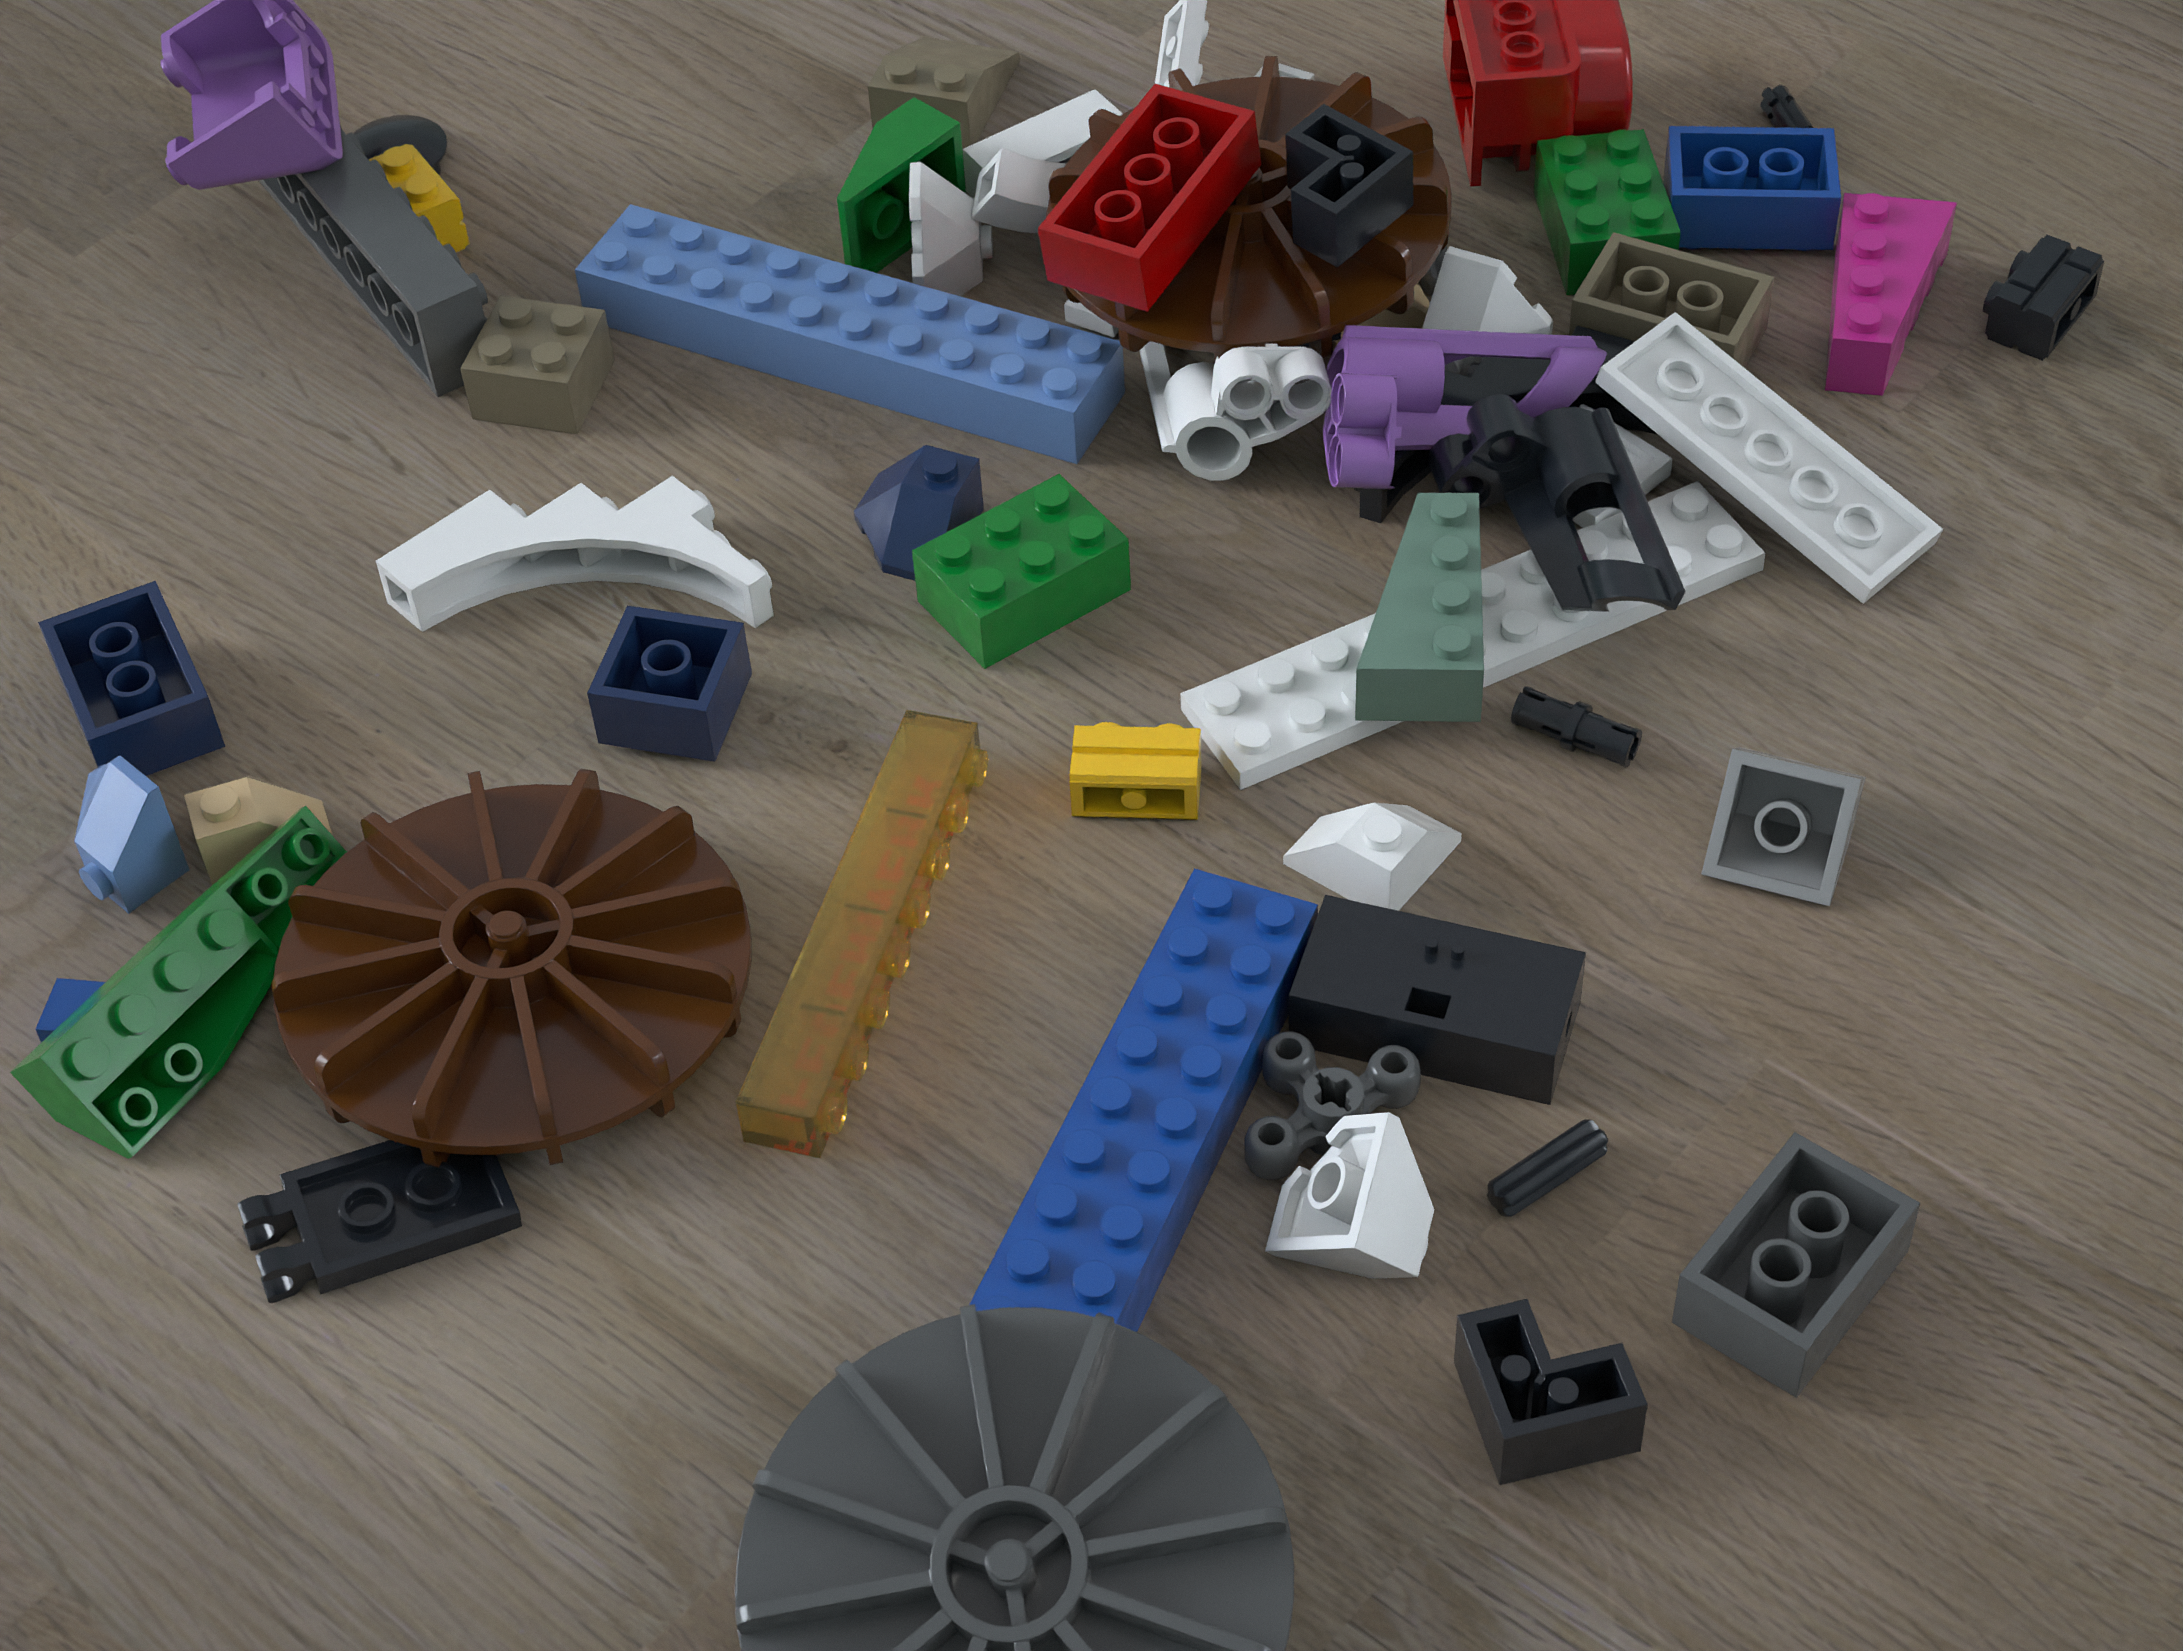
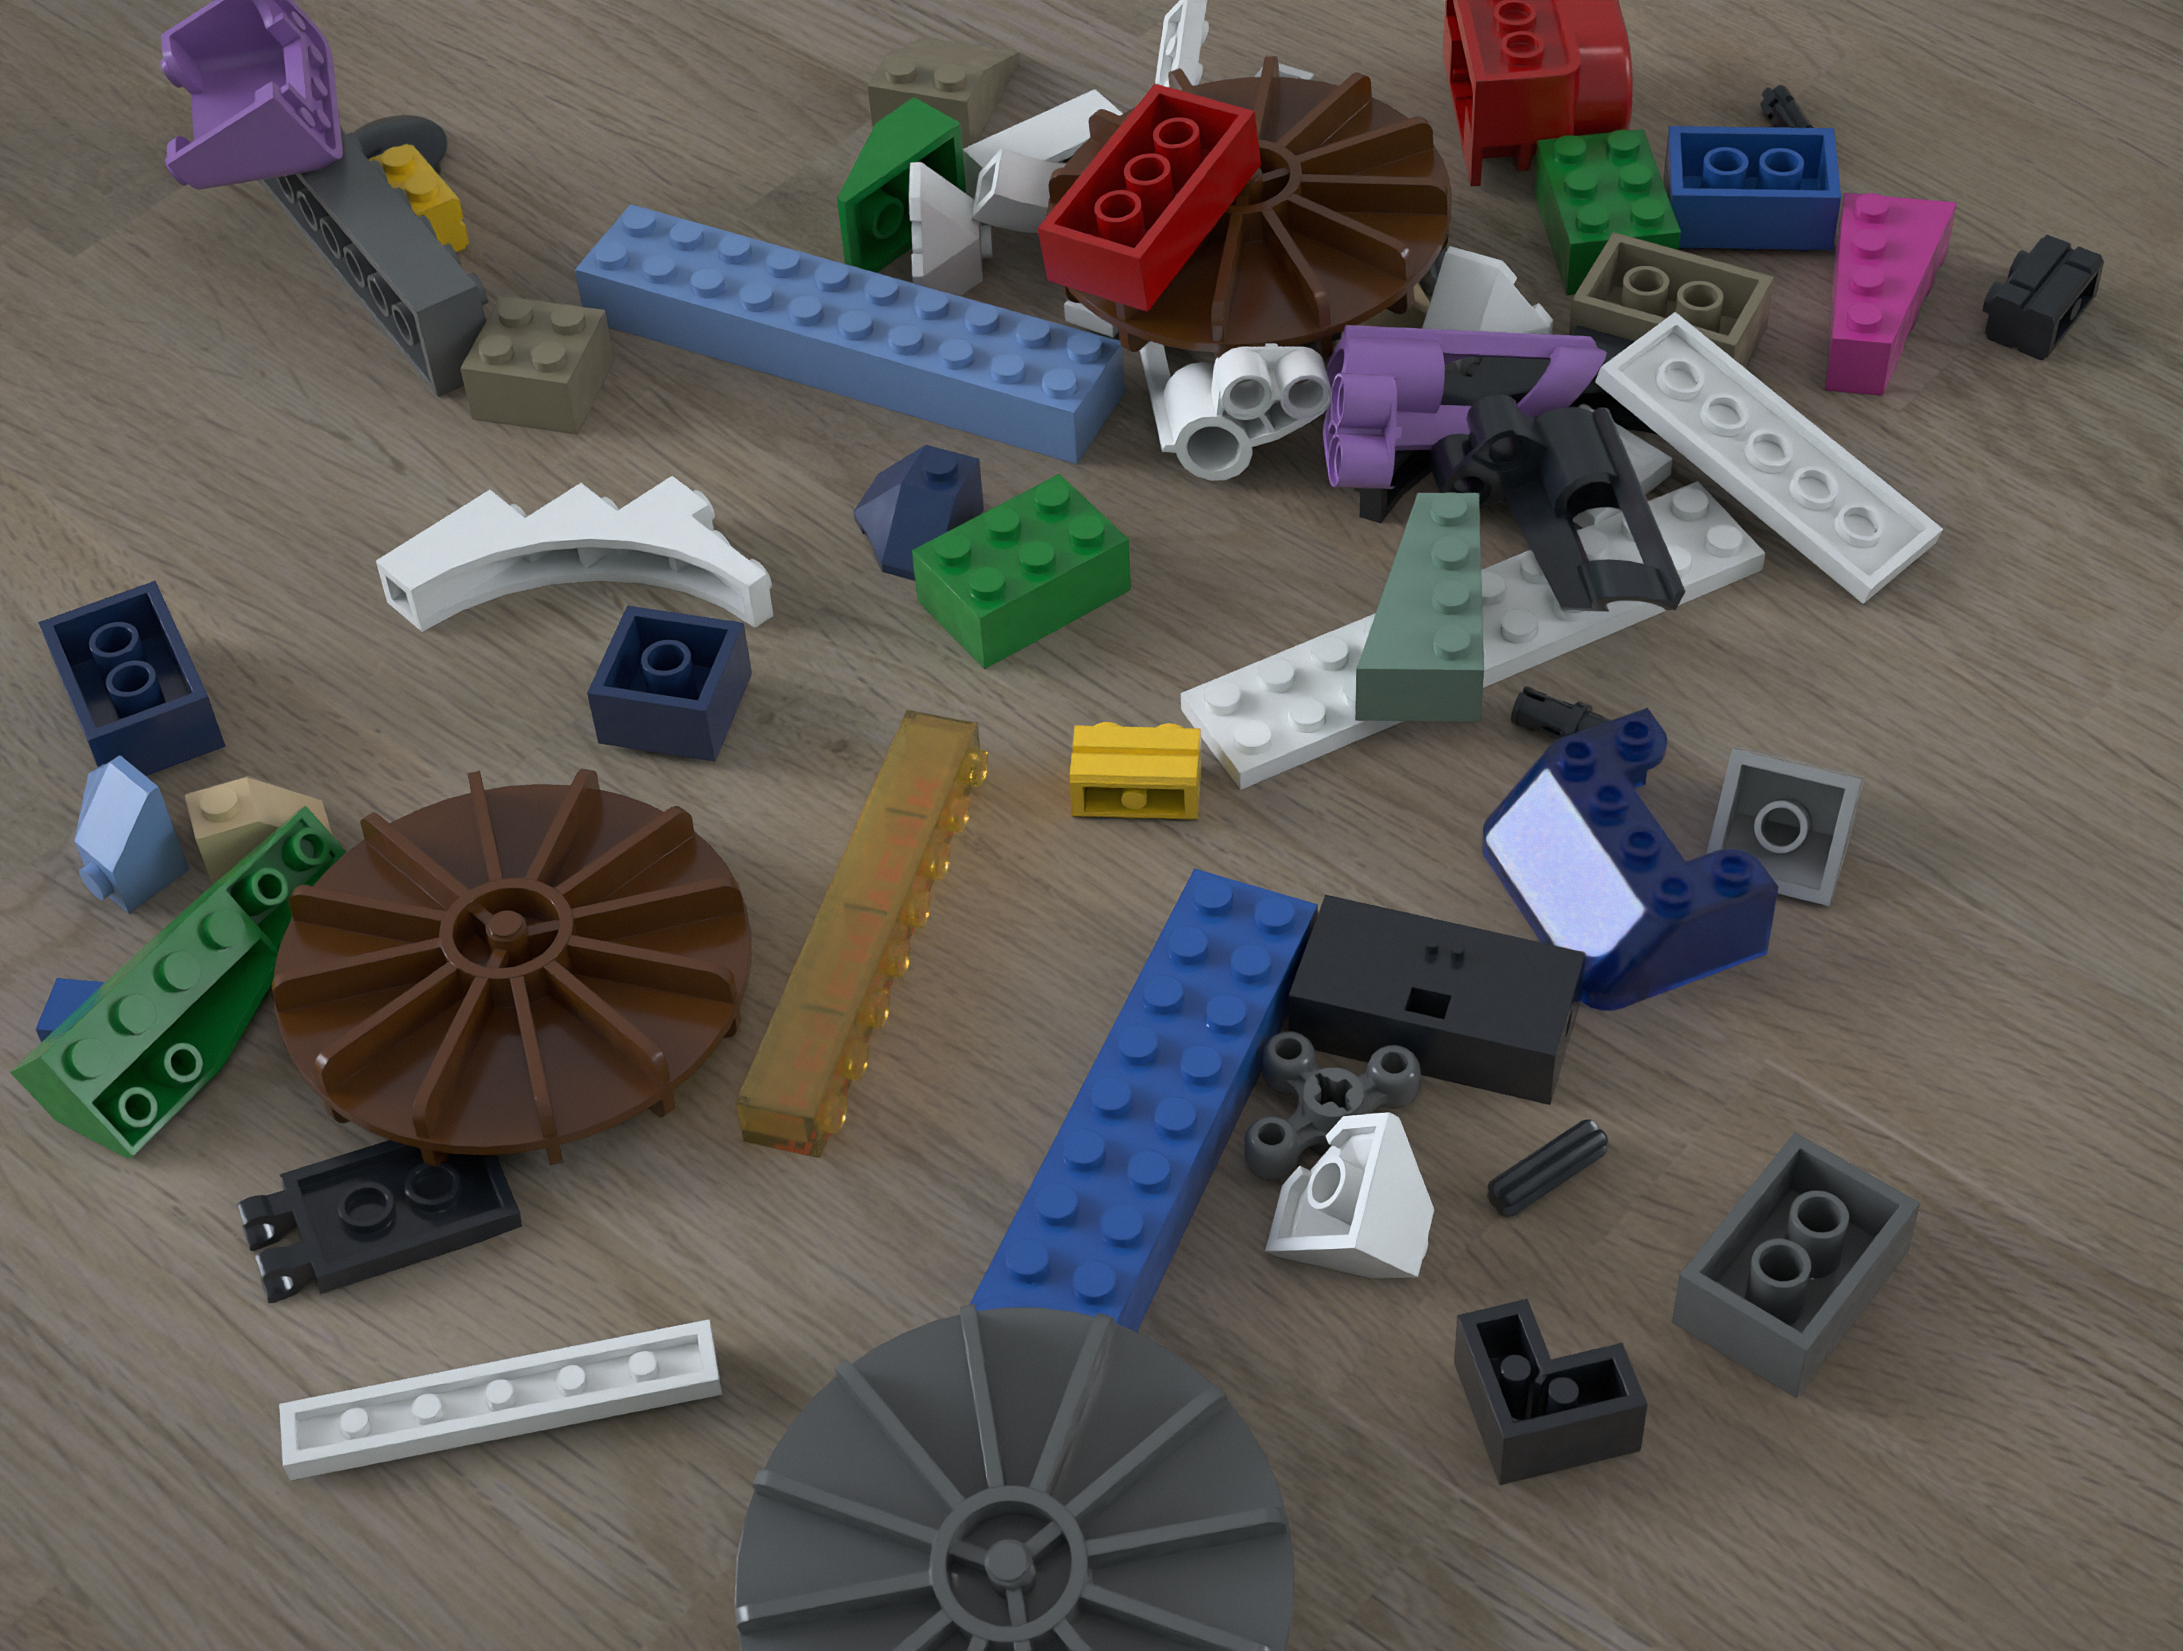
(498, 1399): none -> white plate
(1344, 183): black brick -> none
(1373, 852): white slope -> none
(1610, 882): none -> clear blue windscreen

